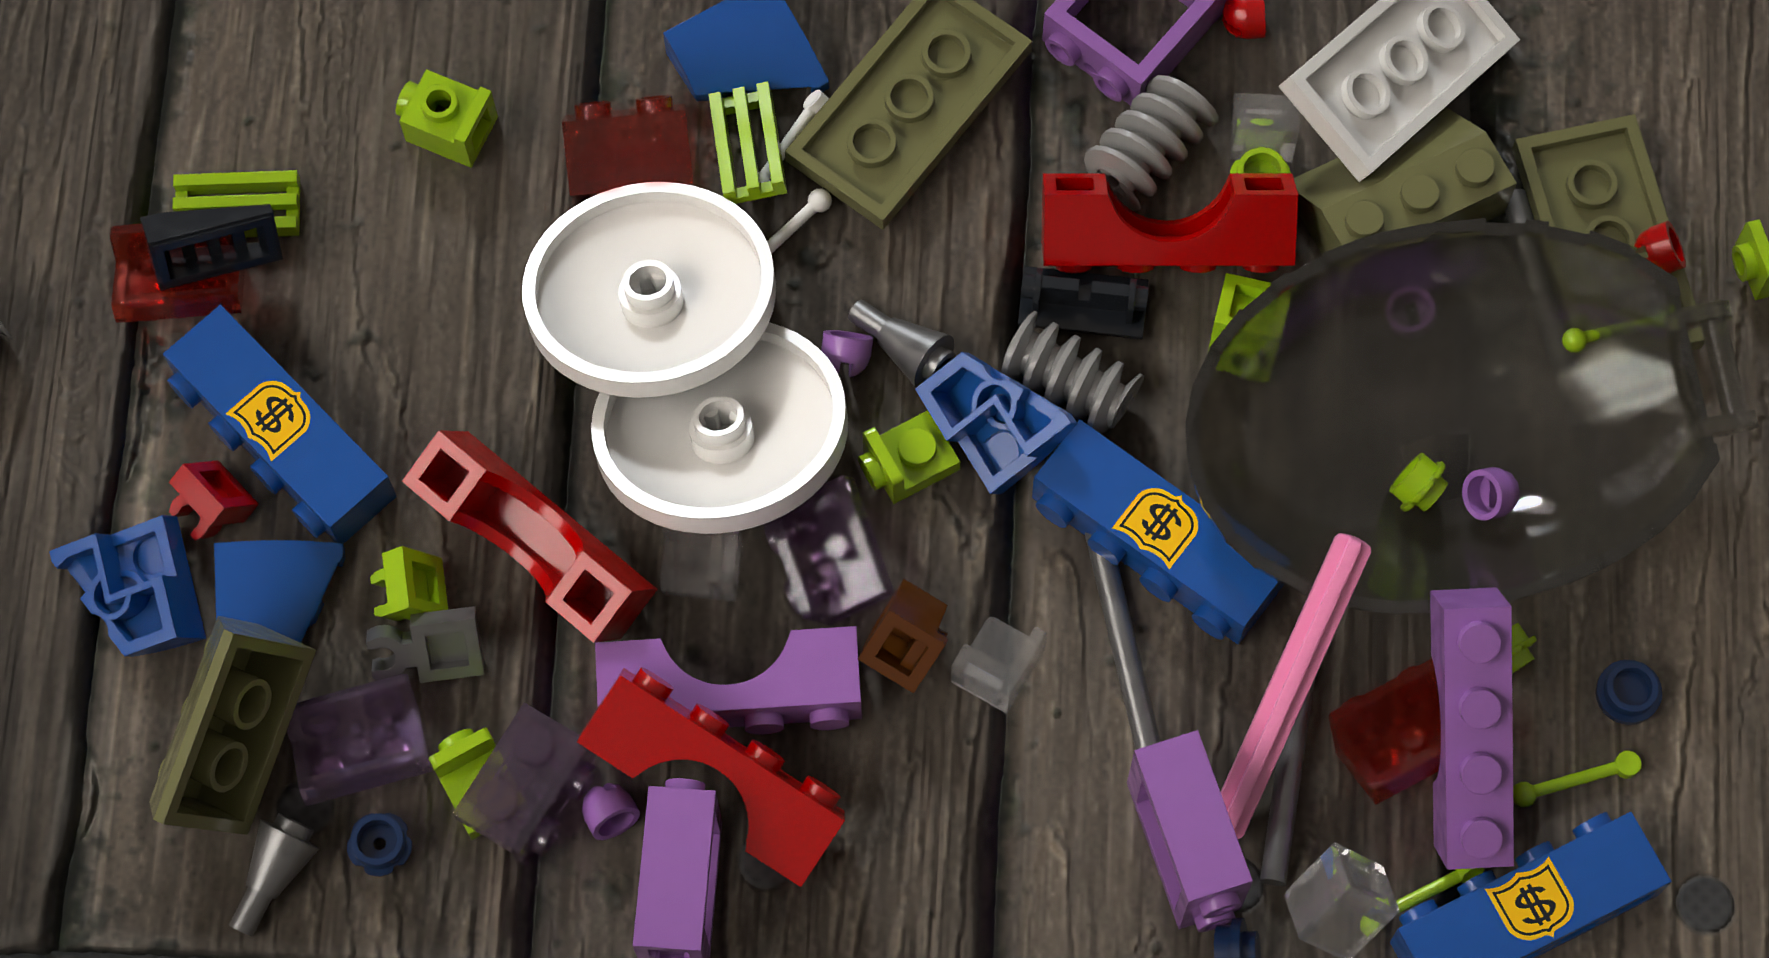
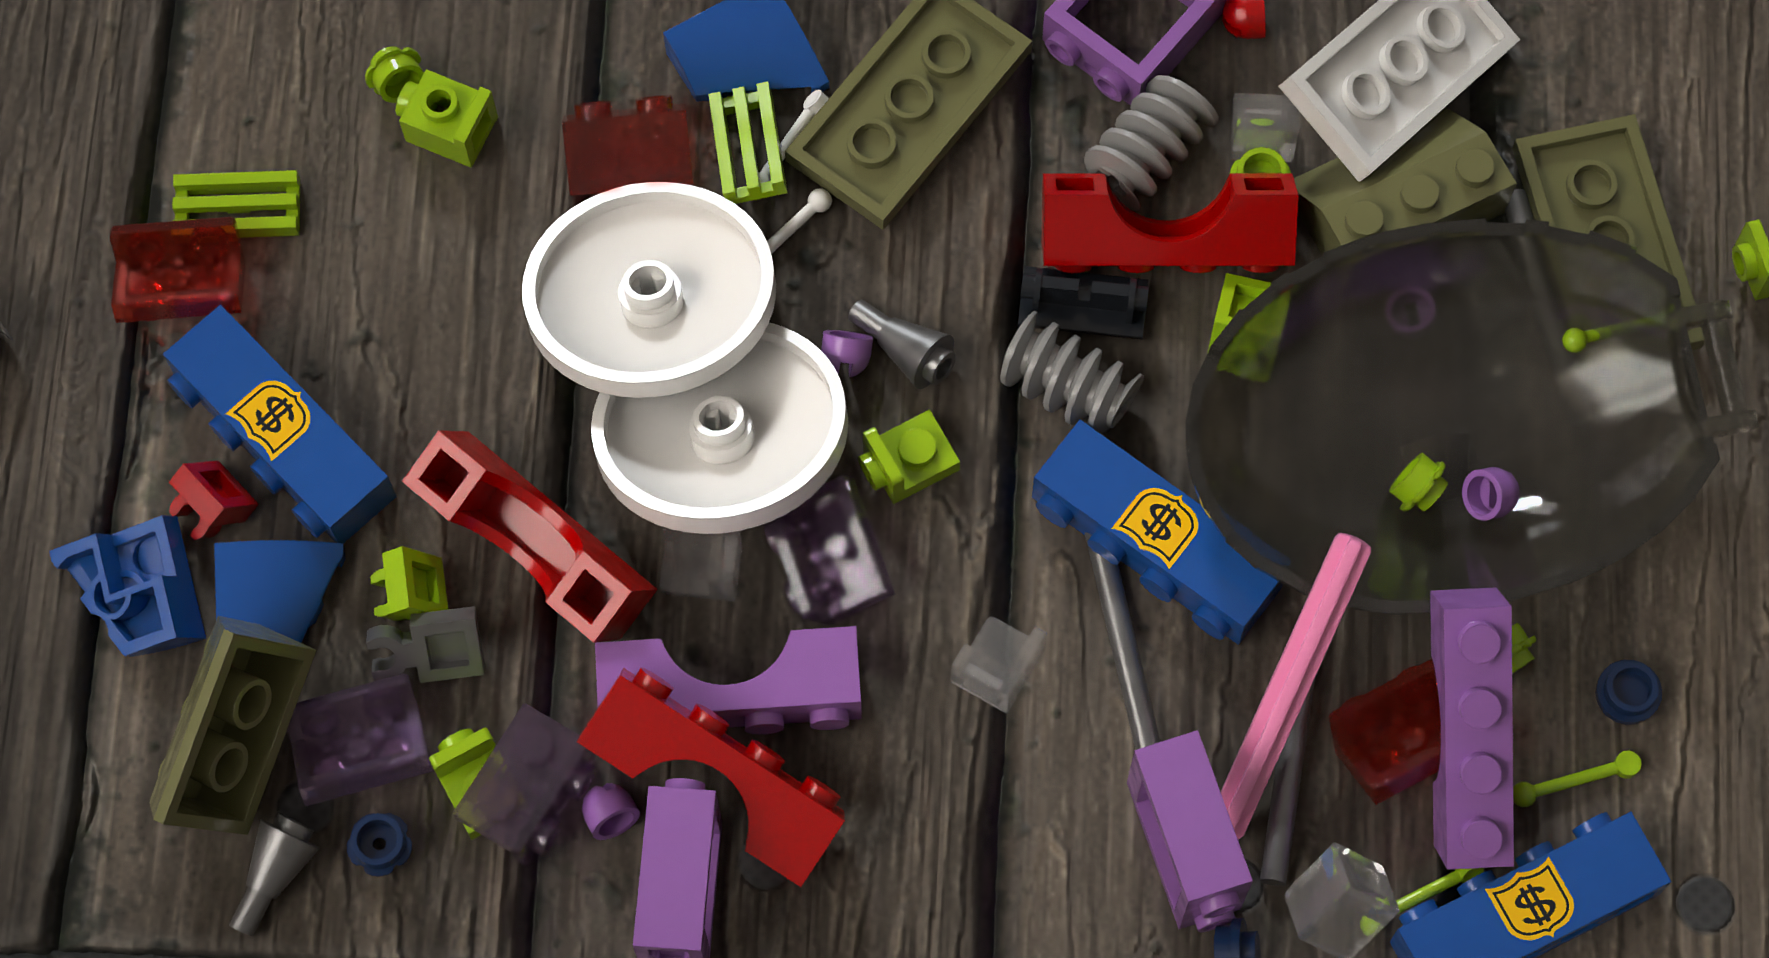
(185, 228): black slope -> none
(392, 70): none -> lime plate
(906, 636): reddish brown brick -> none
(993, 419): blue slope -> none
(1662, 247): red hinge -> none

